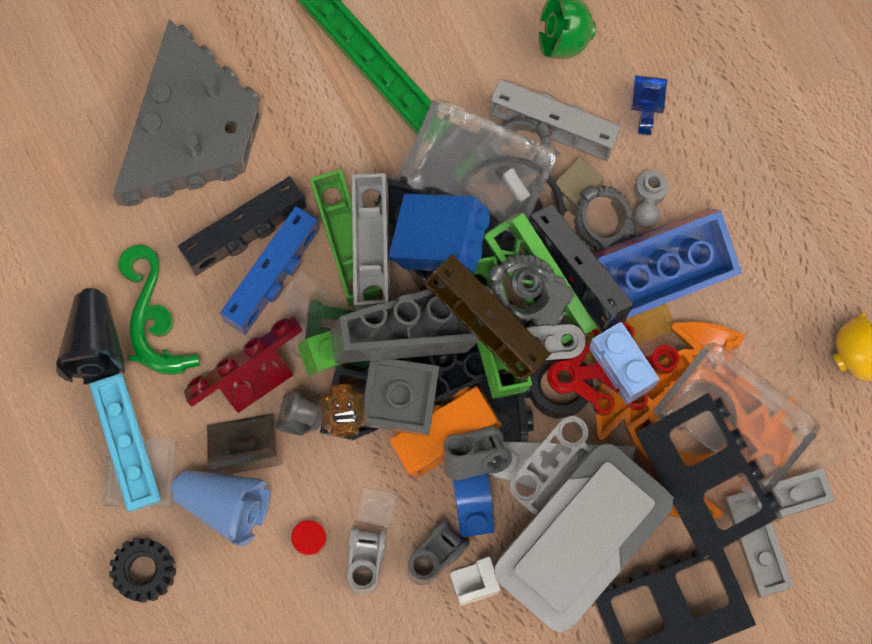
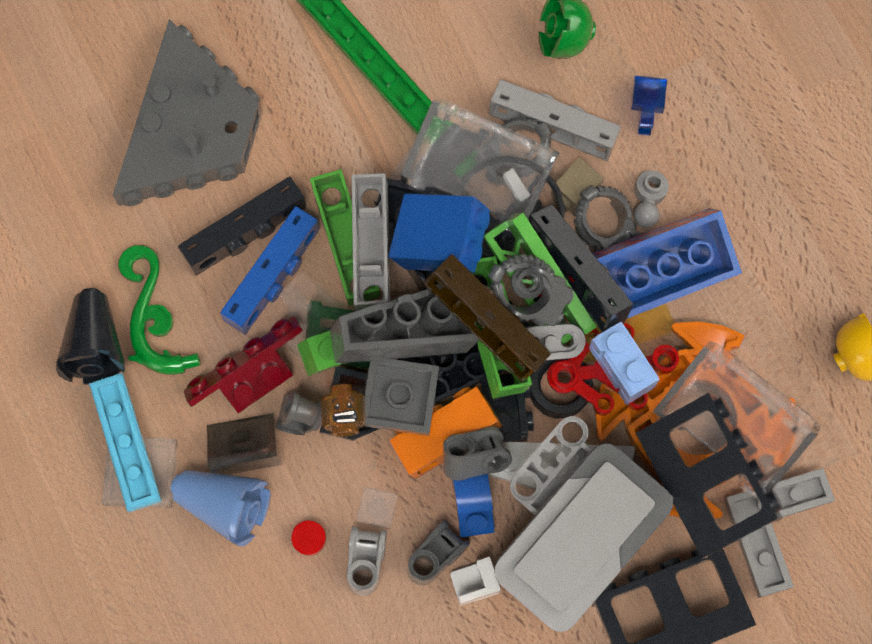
(127, 555): black tyre -> none

